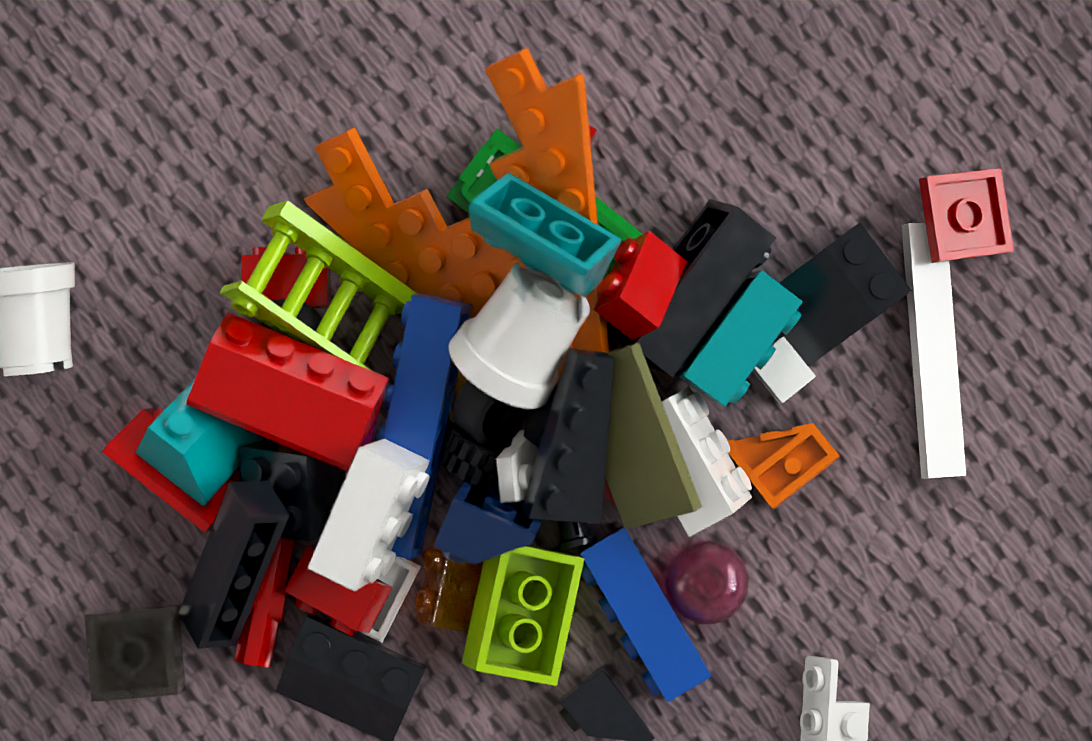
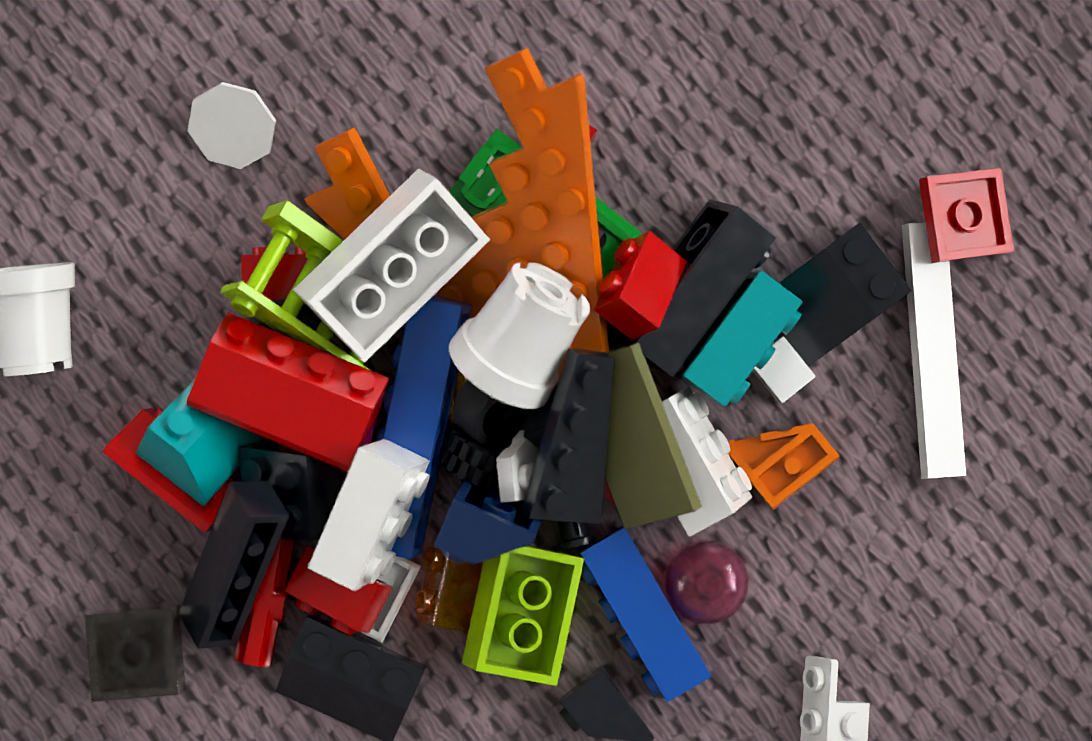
(231, 125): none -> white piece
(392, 264): none -> white slope
(543, 234): teal slope -> none

